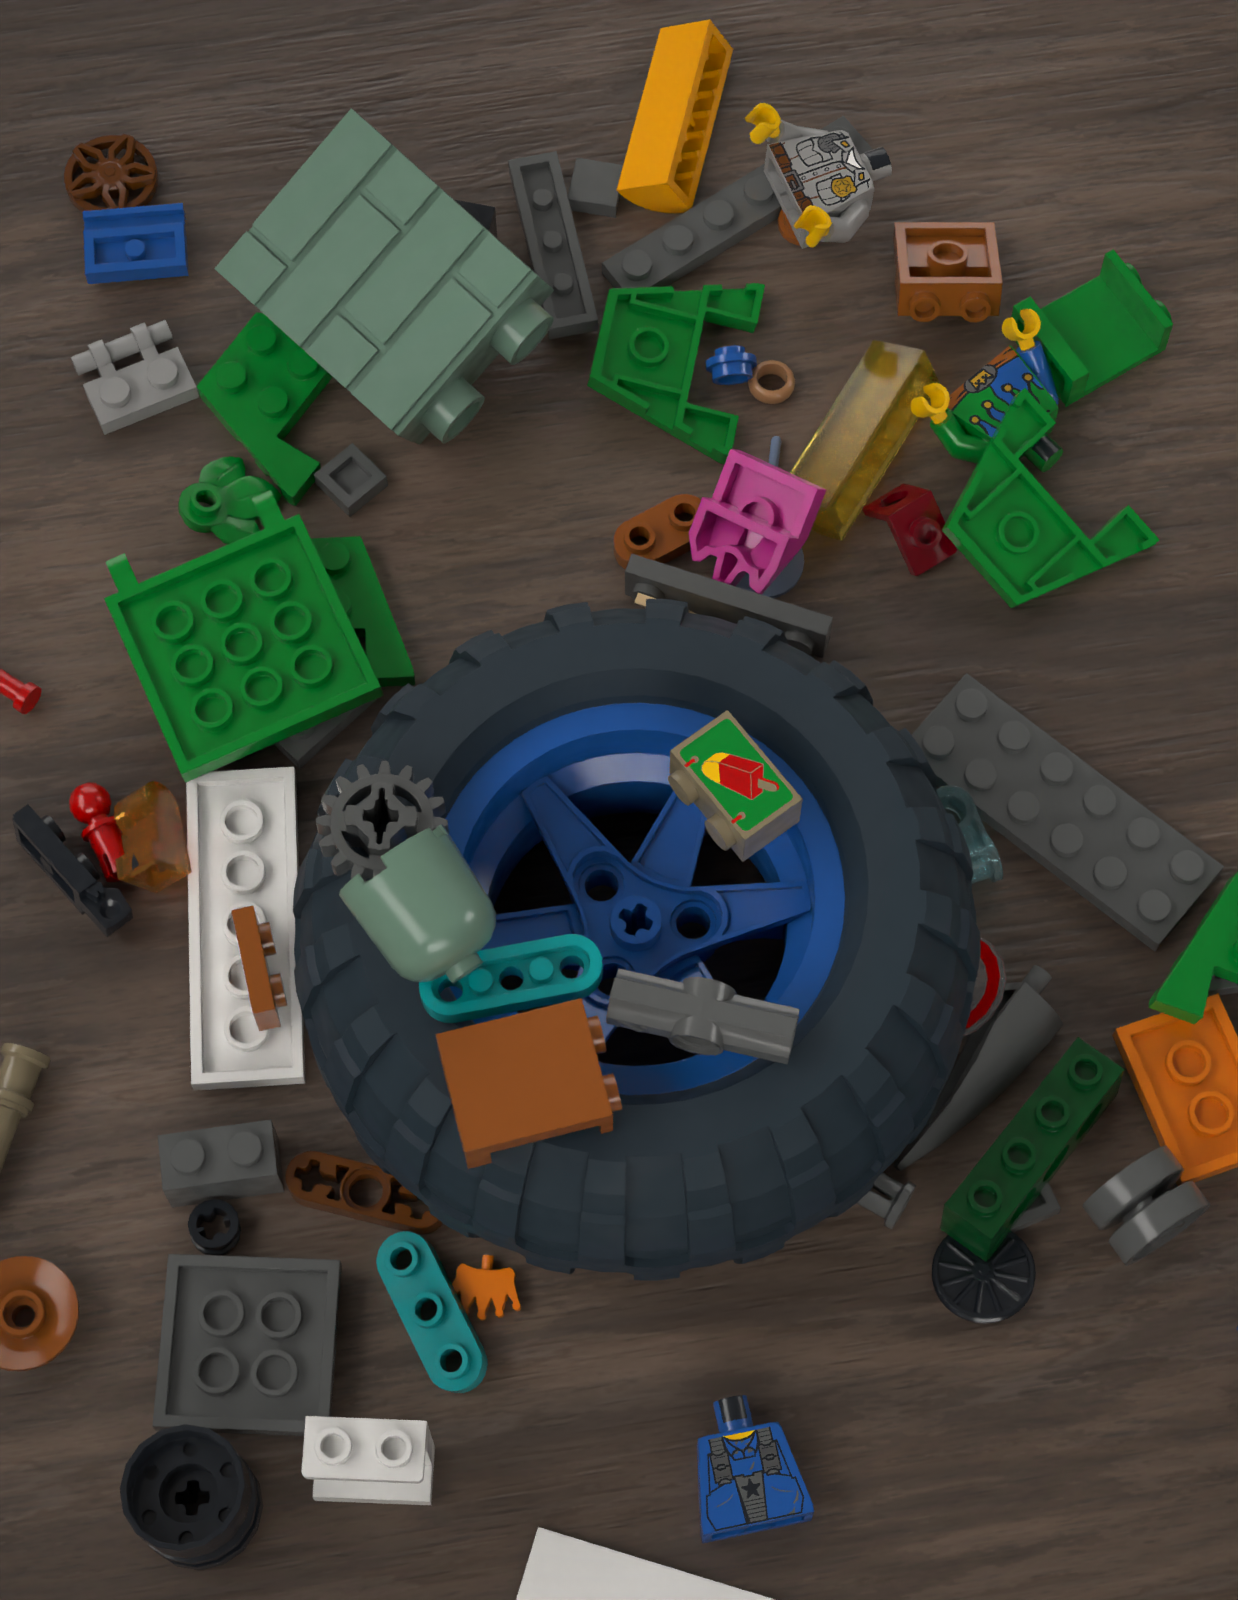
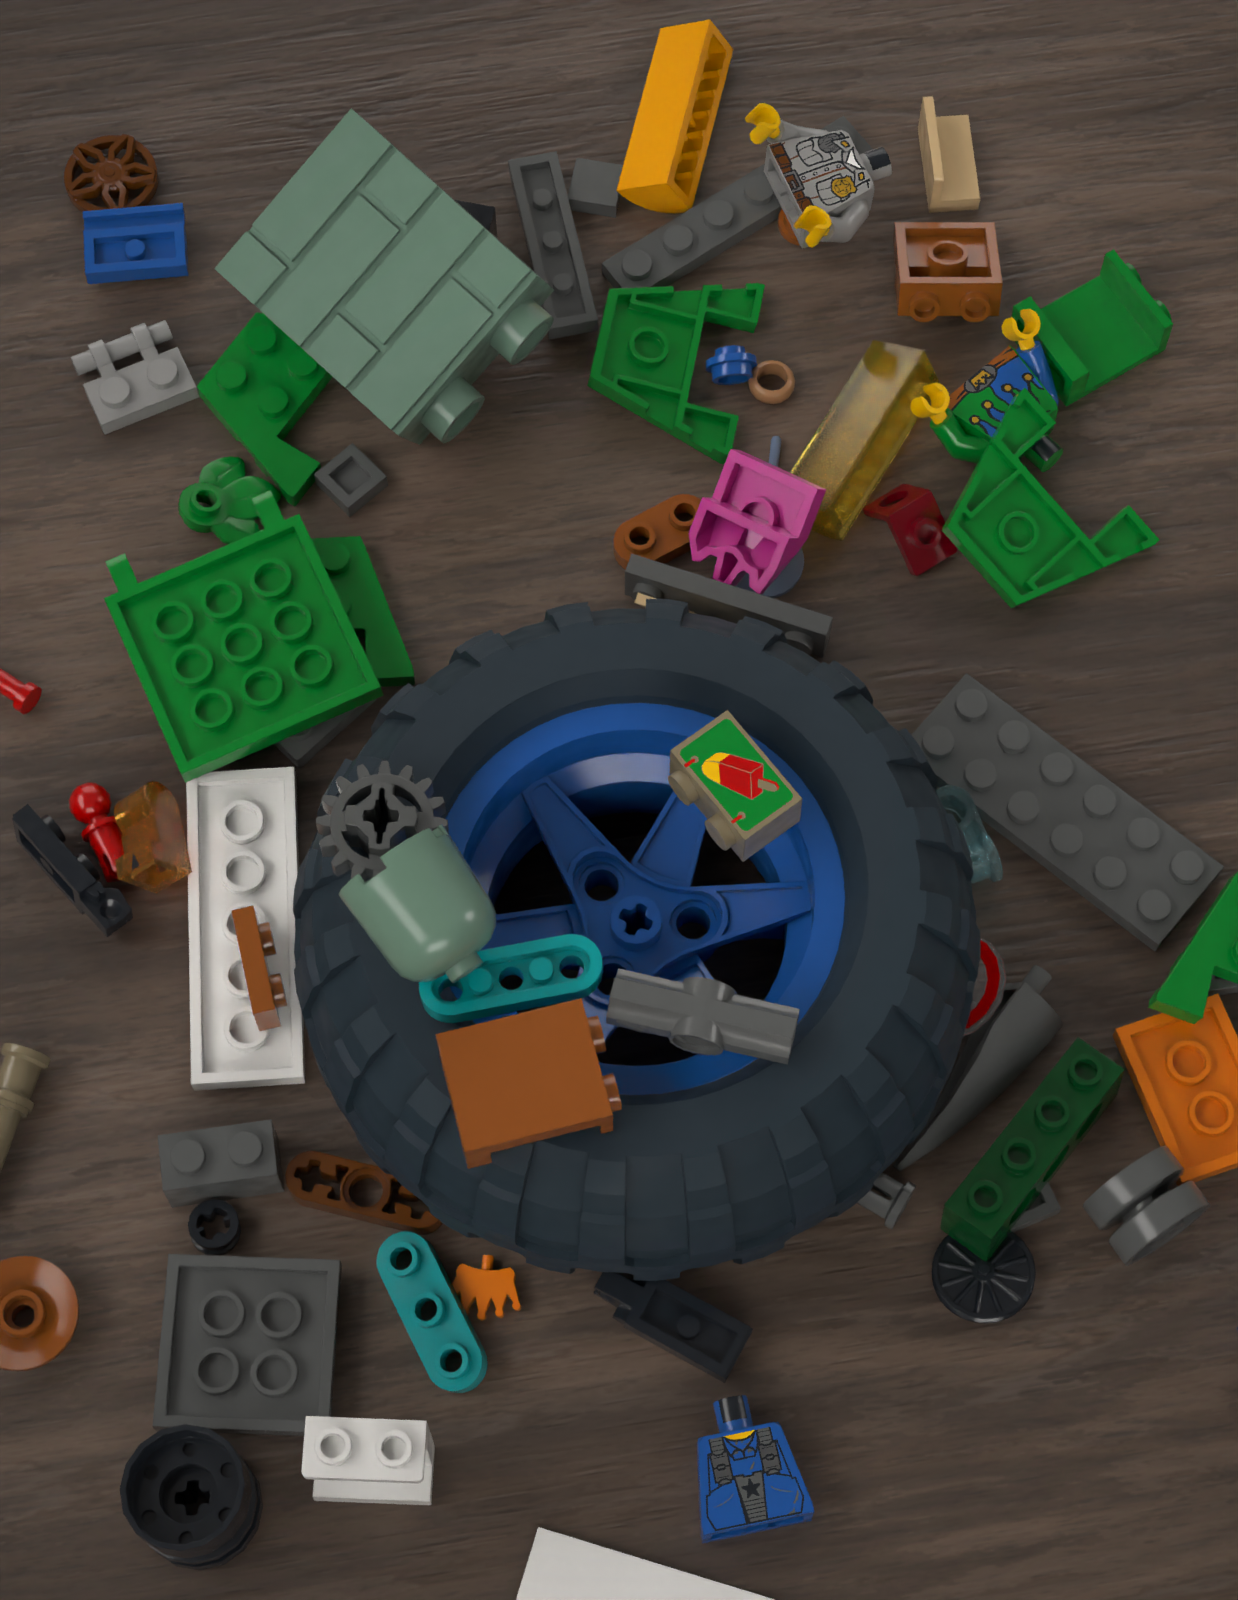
(676, 1322): none -> black hinge
(947, 160): none -> tan panel

